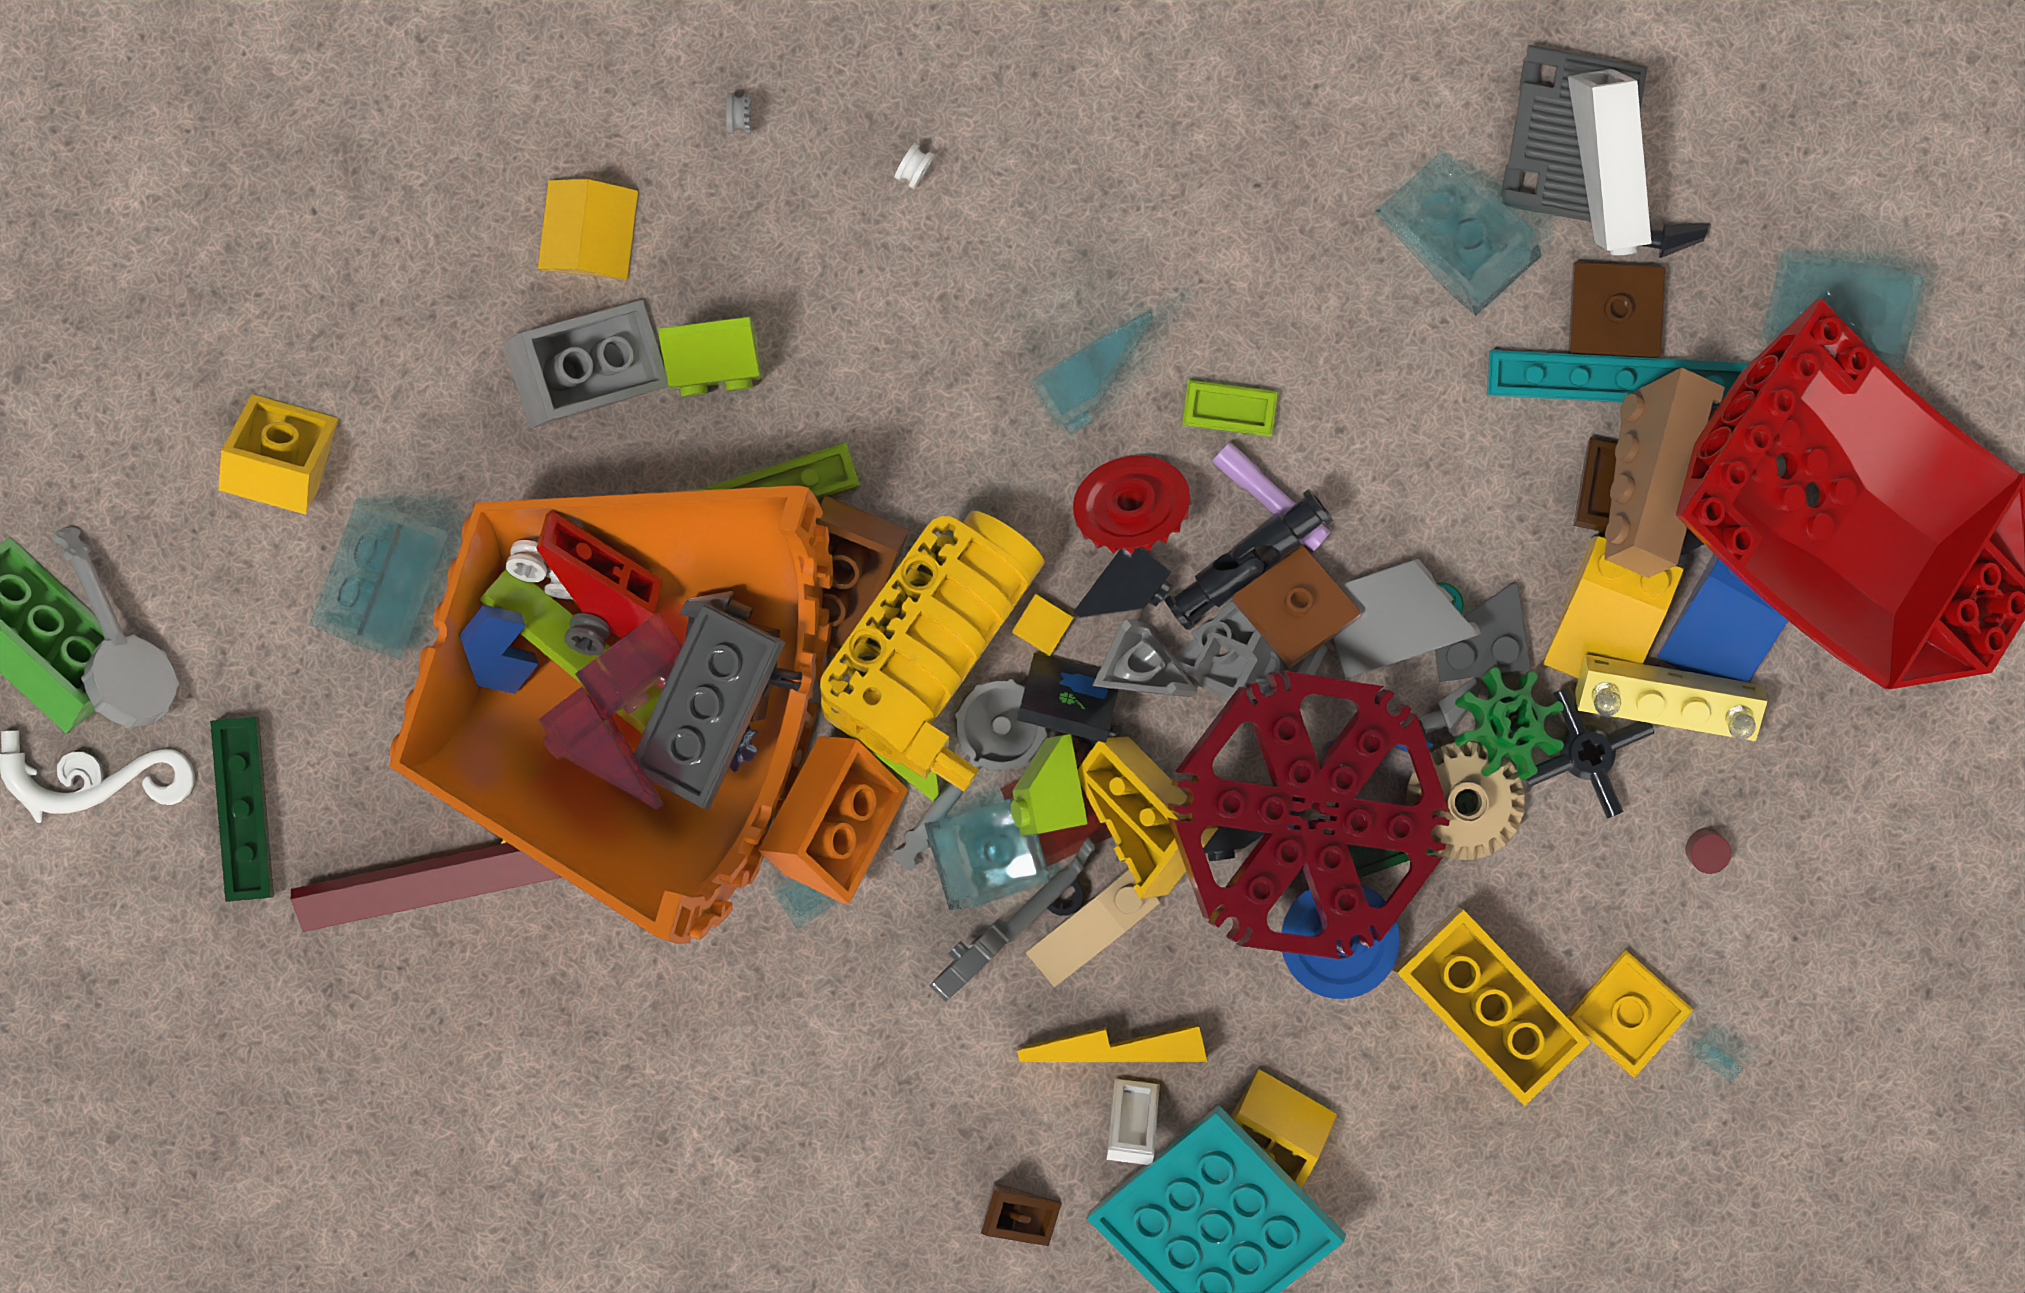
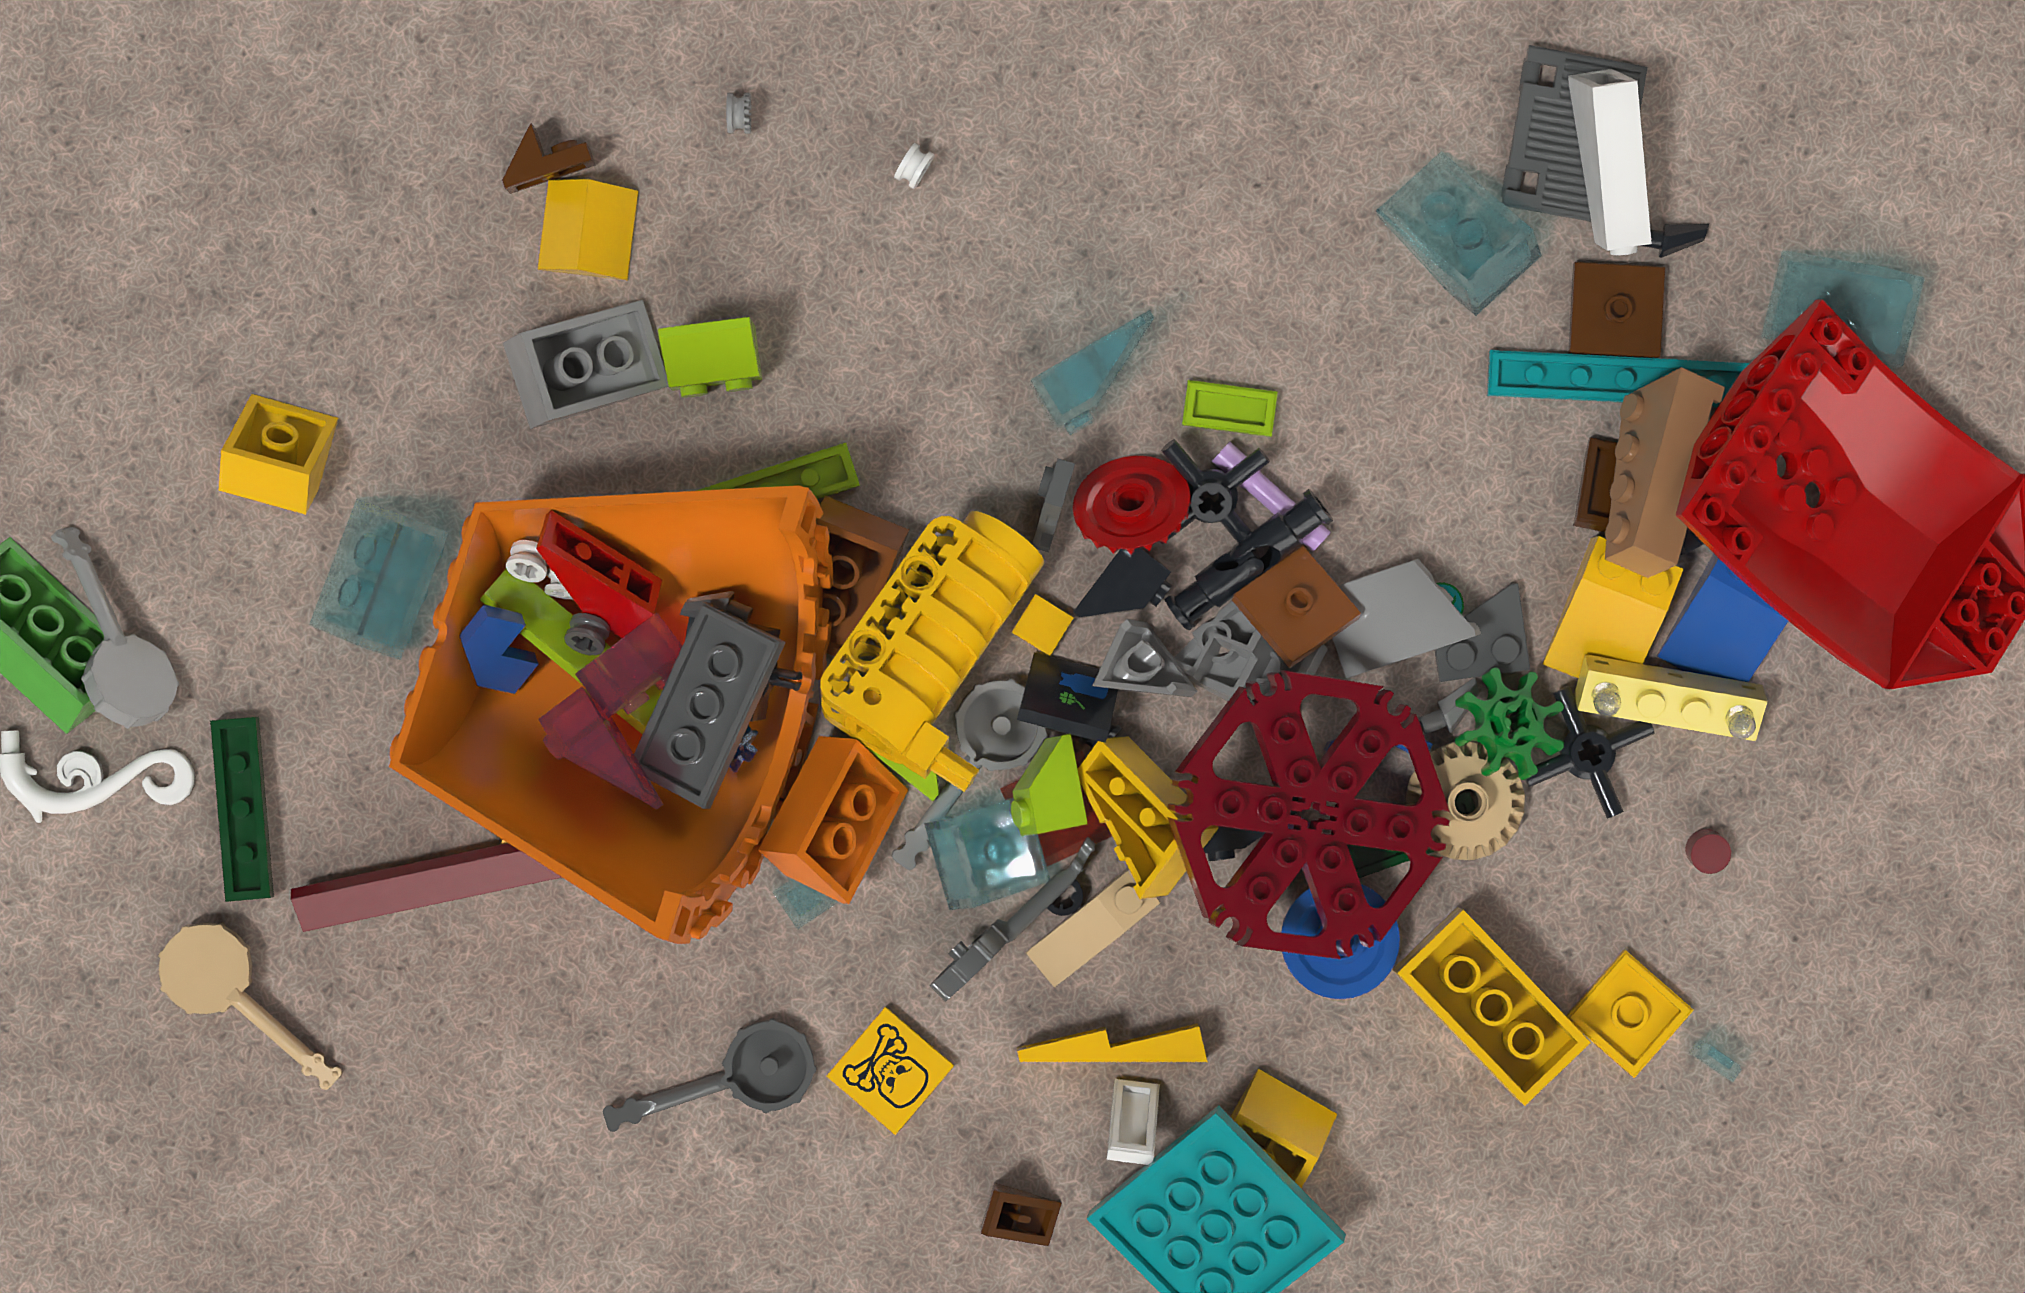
(209, 971): none -> tan piece
(533, 168): none -> reddish brown slope
(764, 1068): none -> dark grey piece
(890, 1070): none -> yellow tile
(1053, 487): none -> dark grey wing
(1214, 482): none -> black bar

